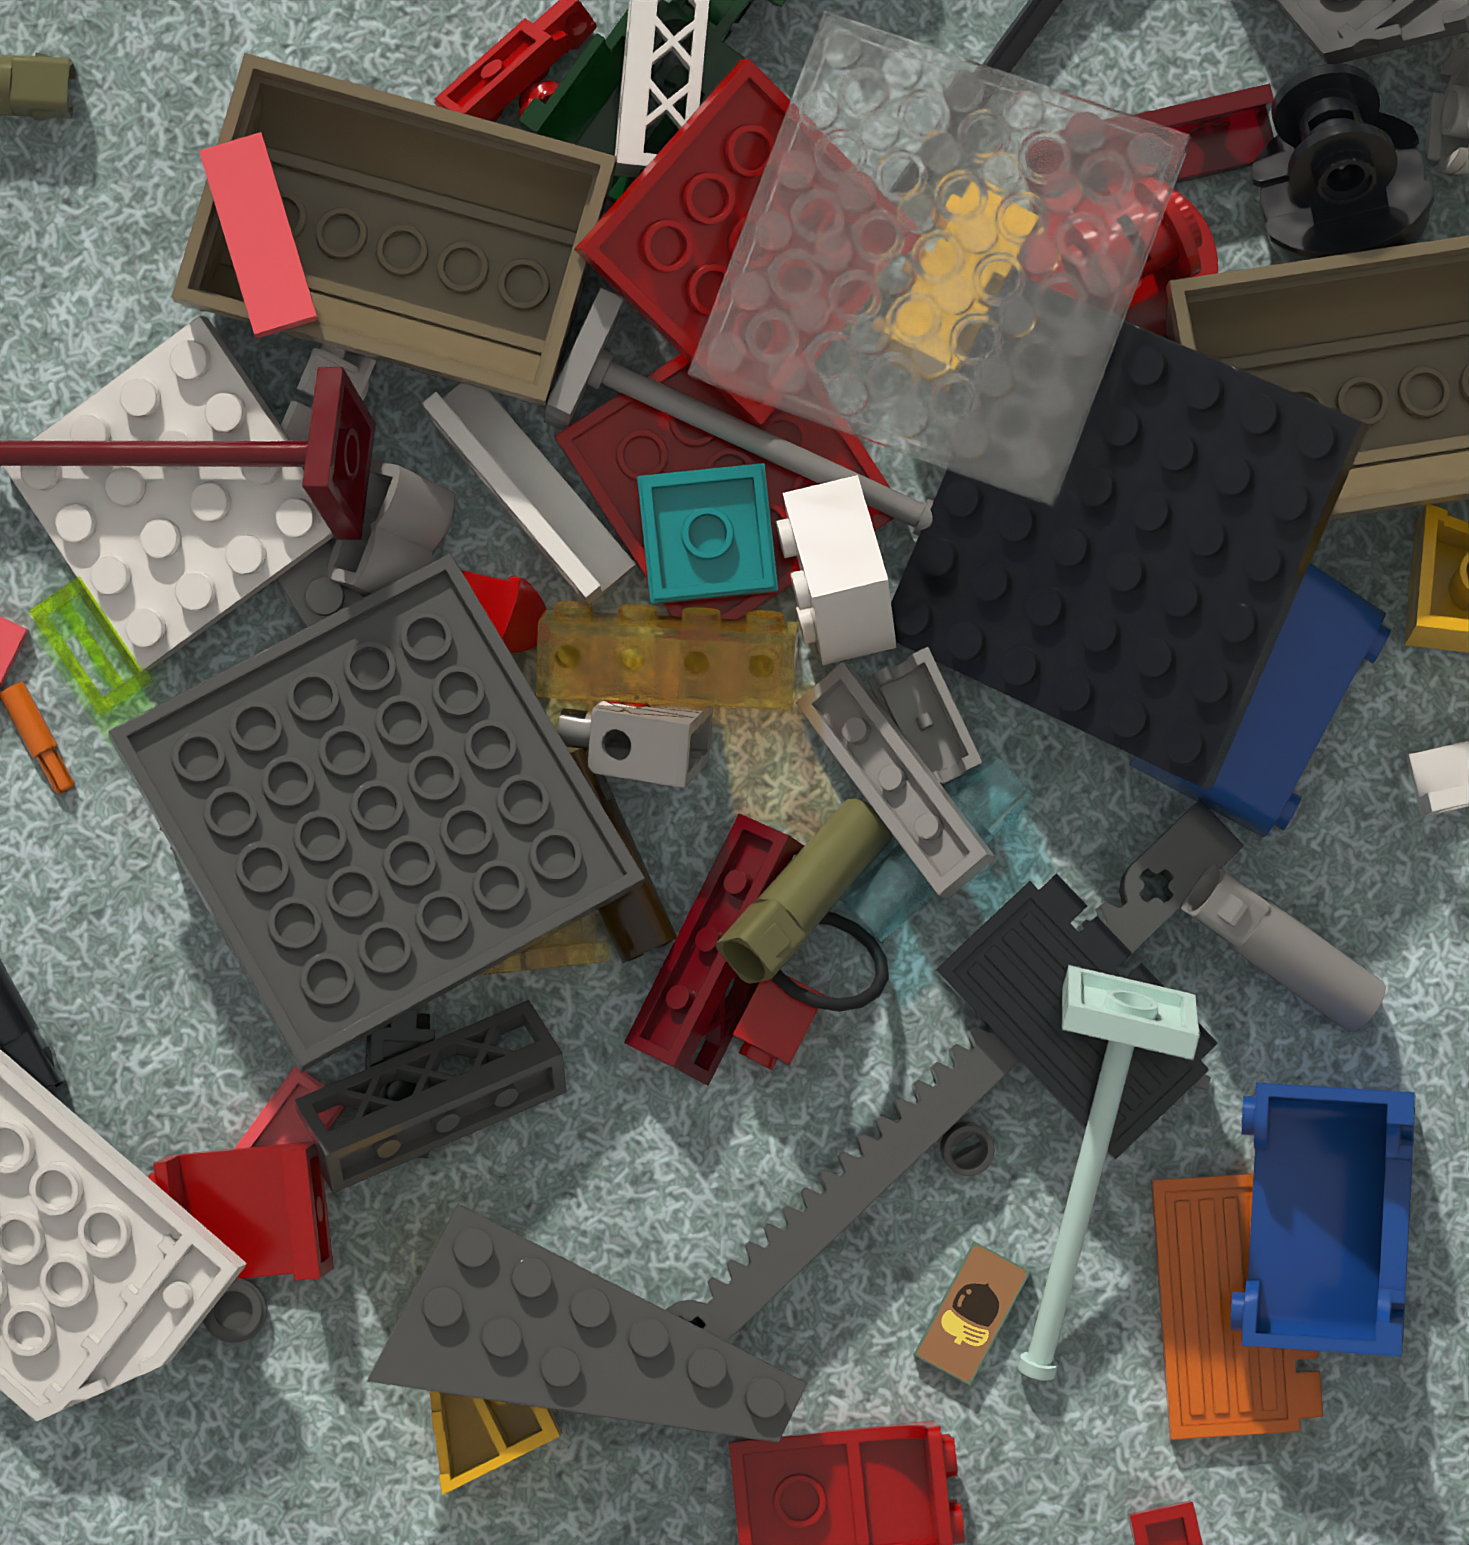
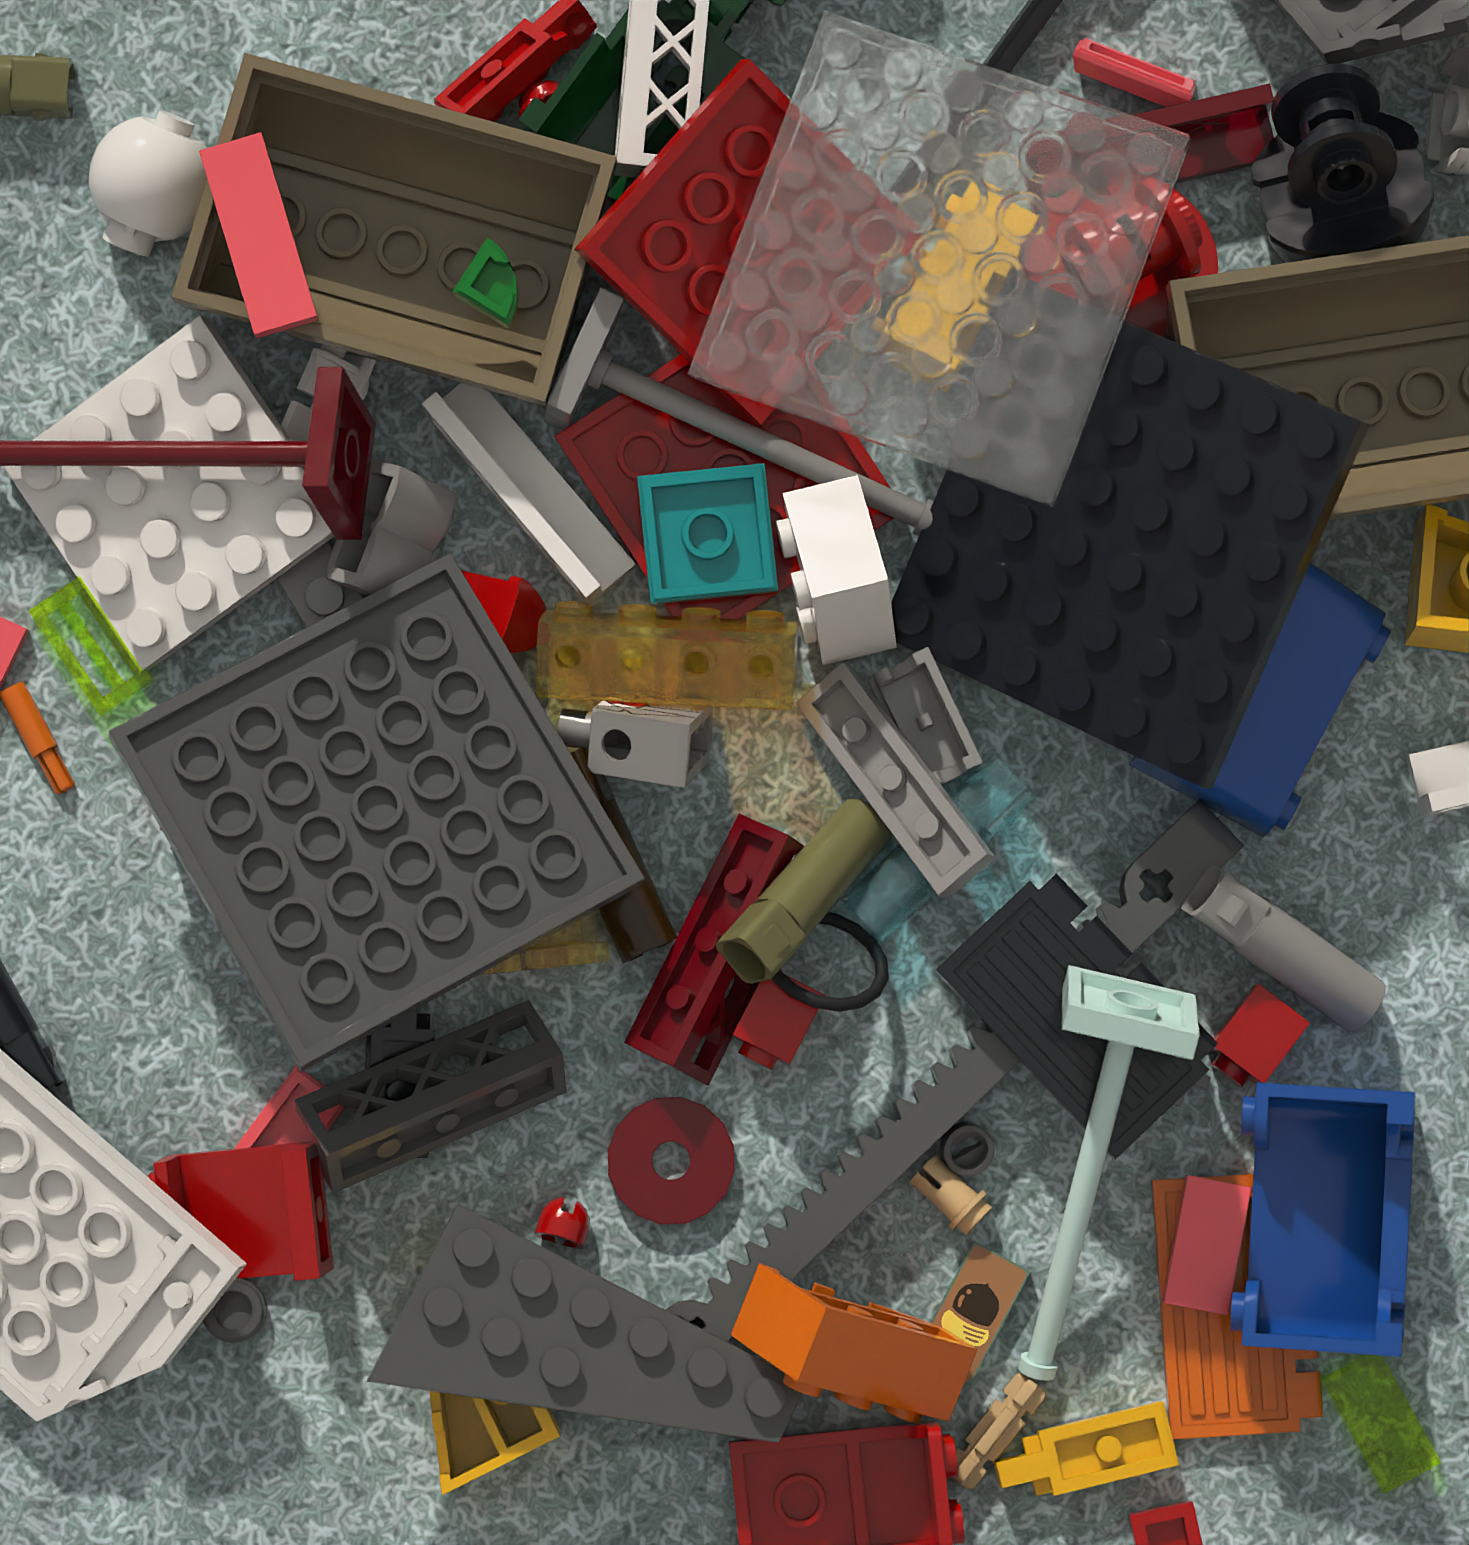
(147, 181): none -> white brick
(490, 284): none -> green tile
(561, 1224): none -> red hinge
(671, 1121): none -> dark red tile
(853, 1348): none -> orange wedge
(953, 1197): none -> tan pin
(997, 1429): none -> tan axle
(1092, 1451): none -> yellow hinge
(1131, 74): none -> coral tile
(1206, 1244): none -> coral tile
(1256, 1037): none -> red brick
(1380, 1421): none -> clear neon green tile

